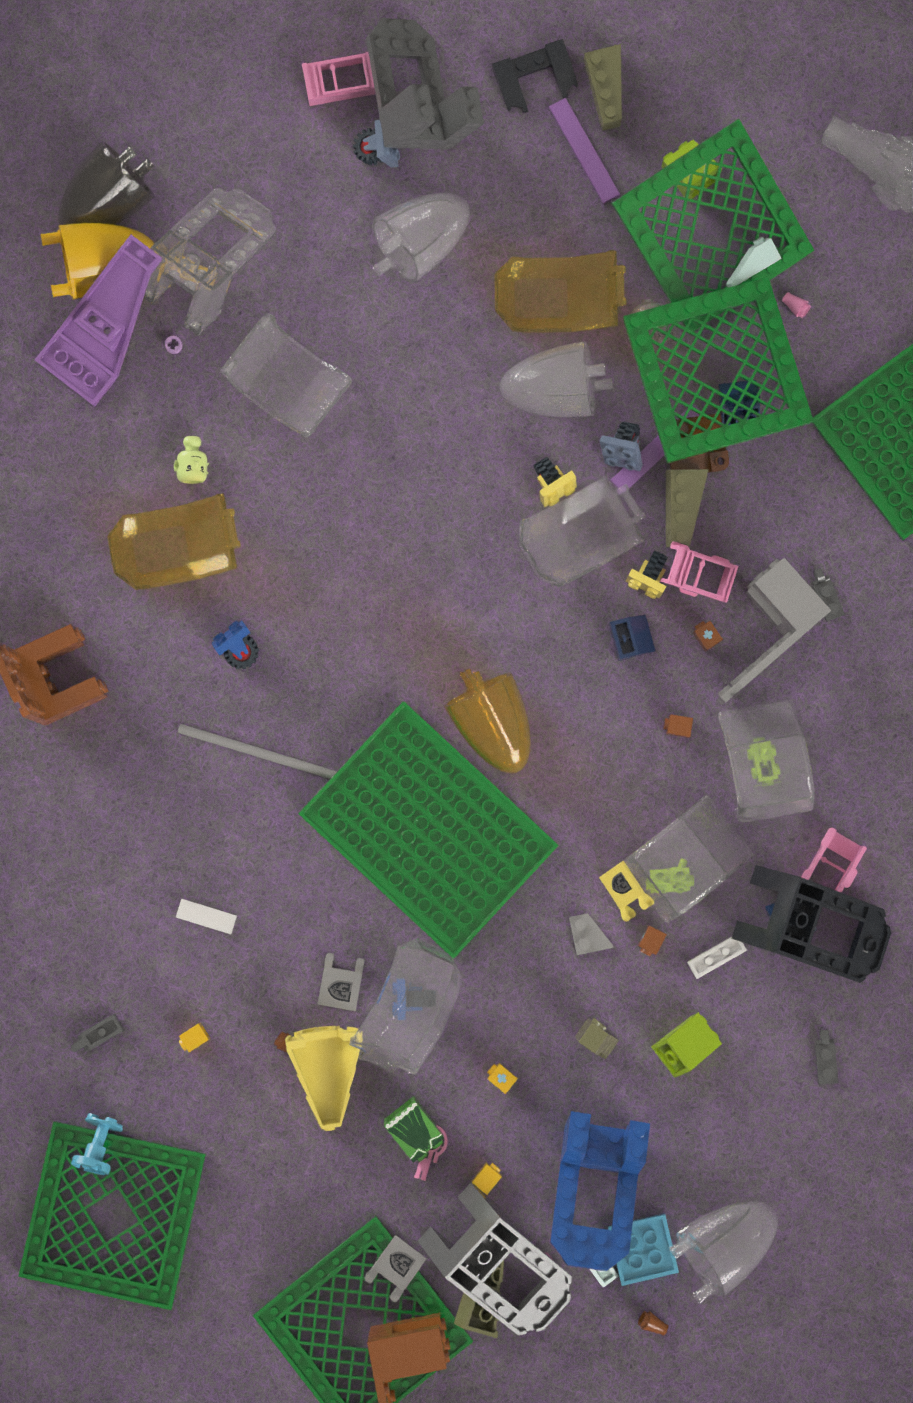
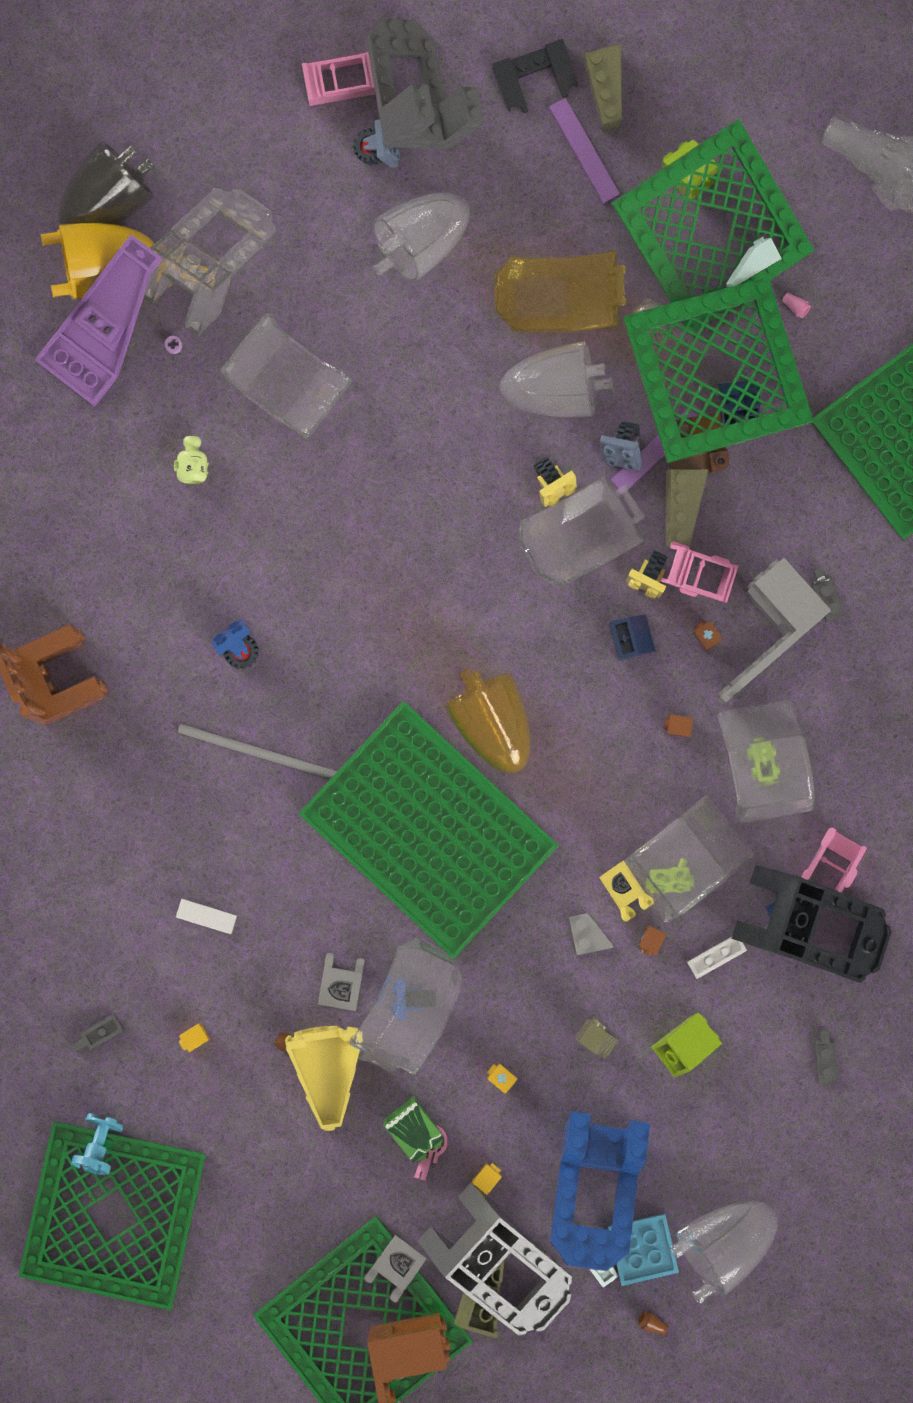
(174, 544): clear yellow windscreen -> none

